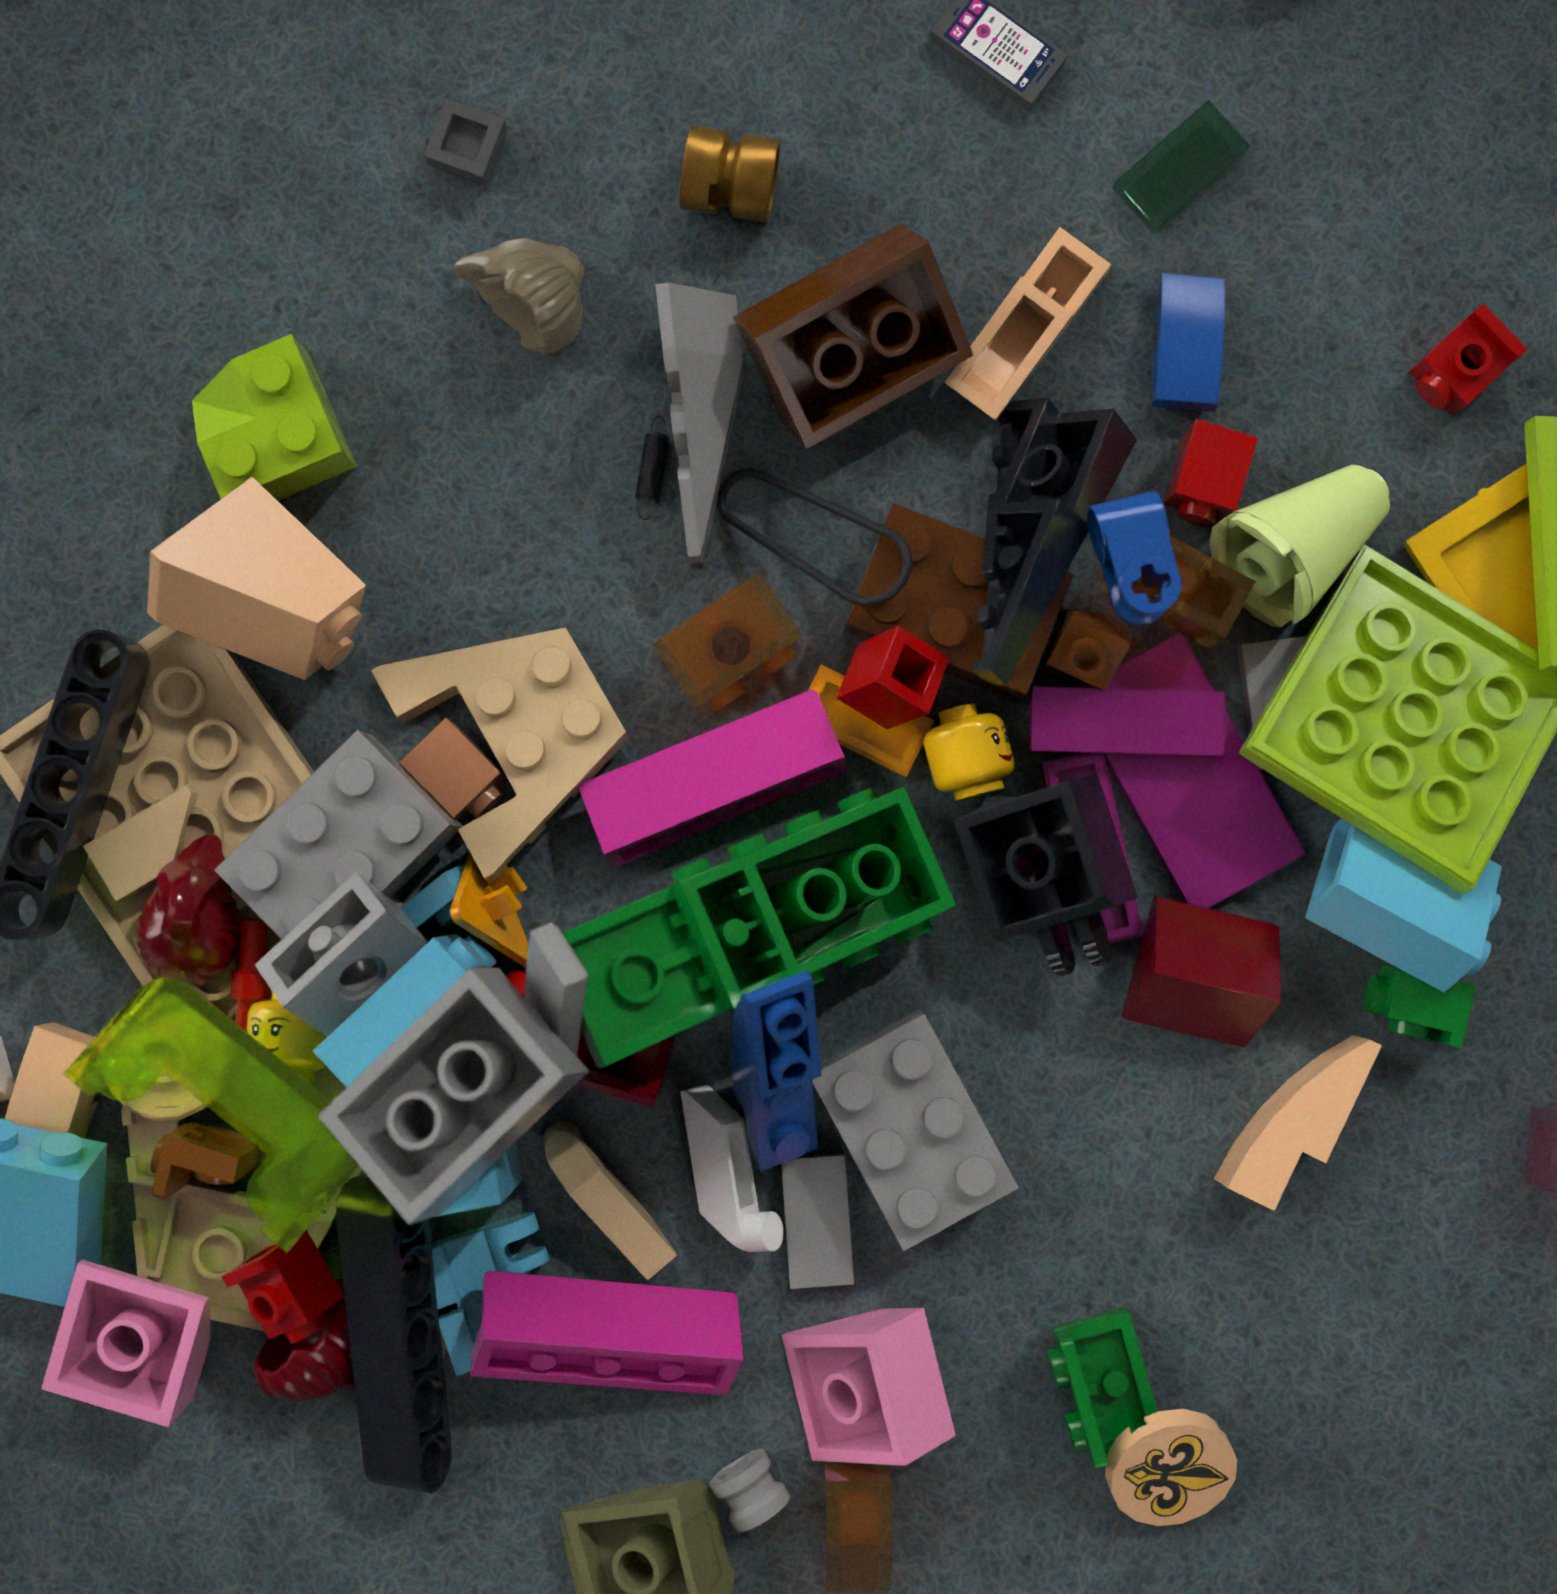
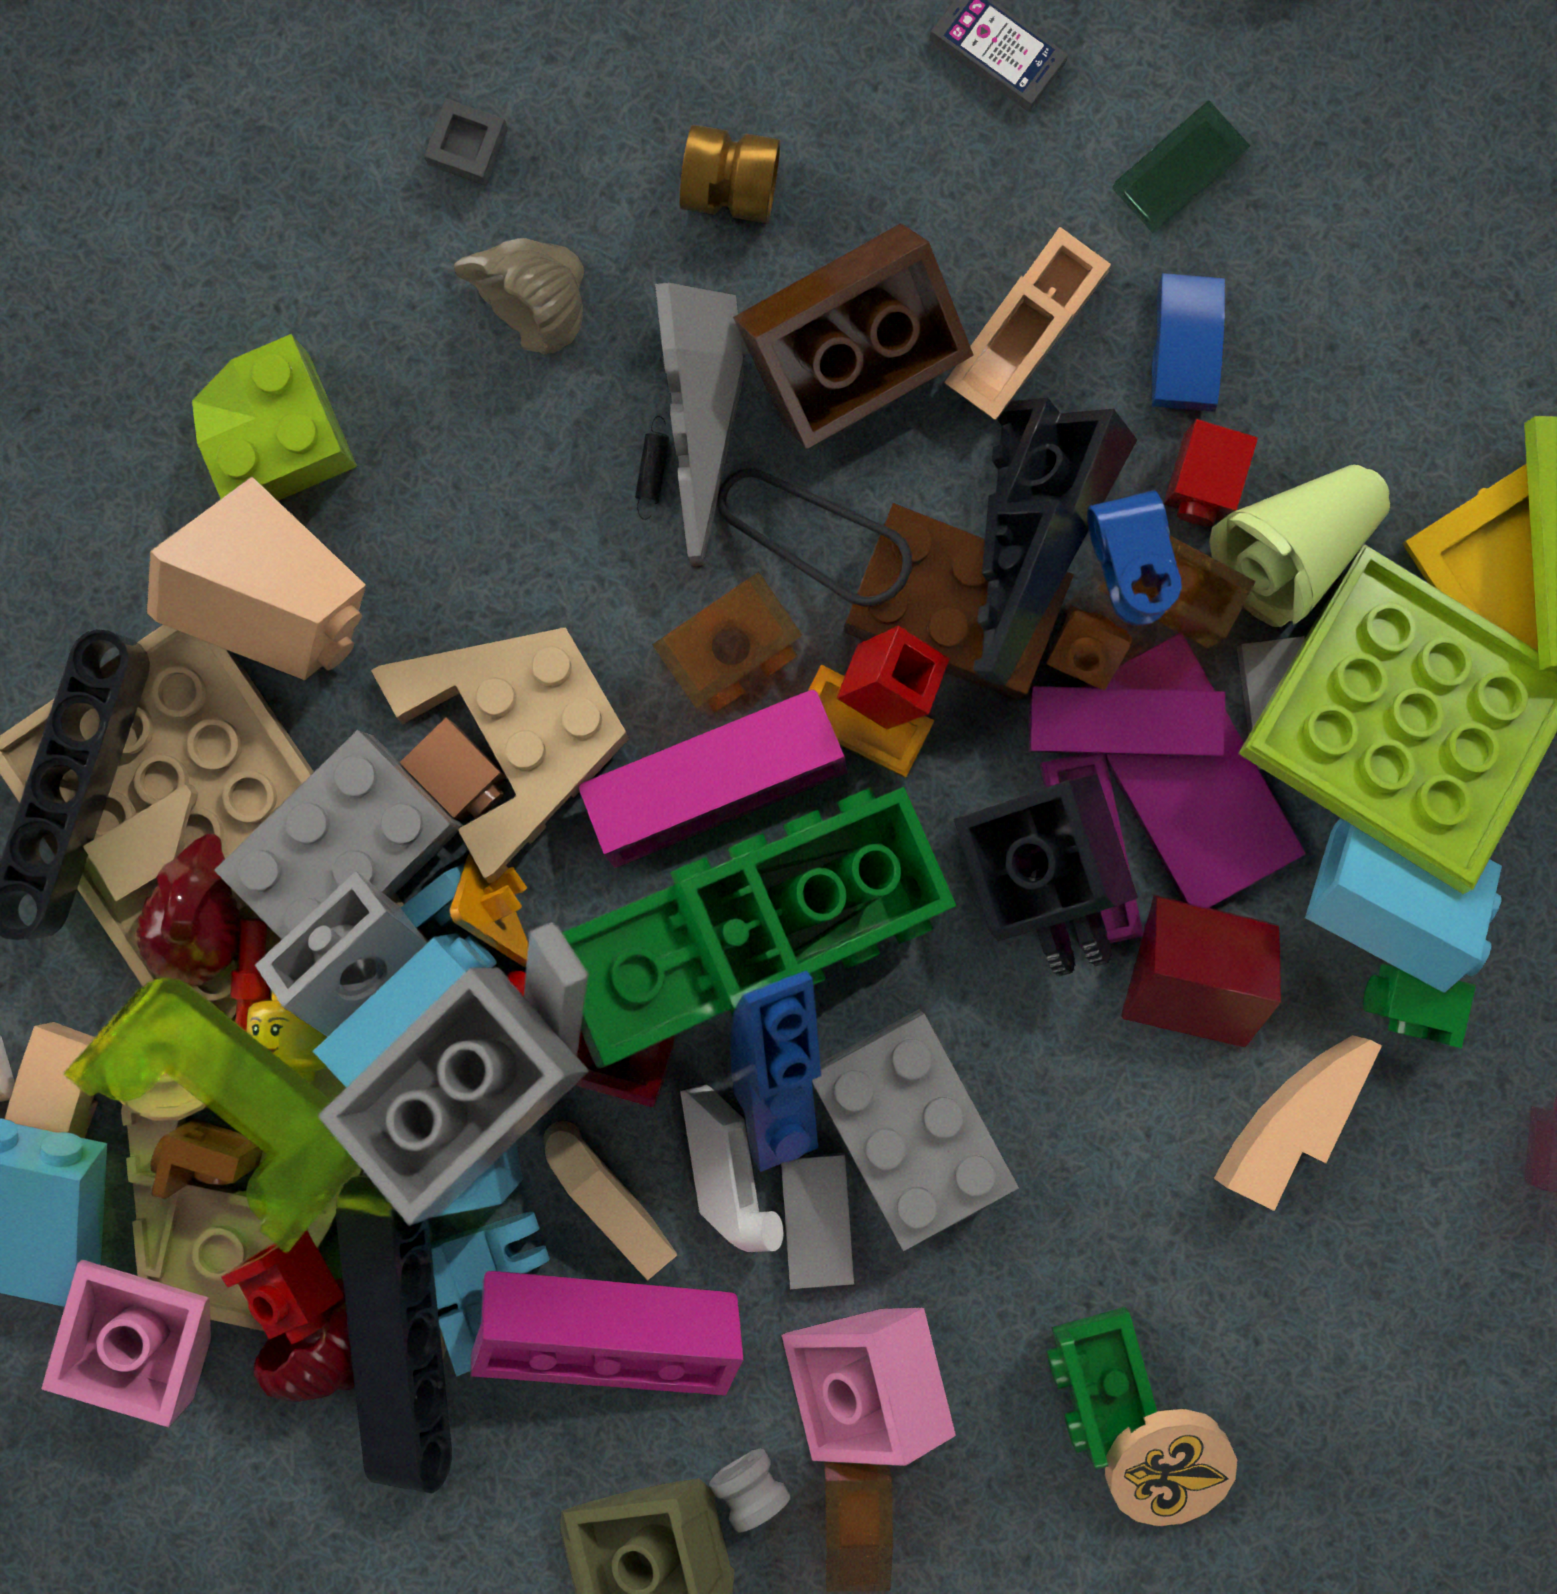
(968, 752): yellow head -> none
(1483, 343): red brick -> none

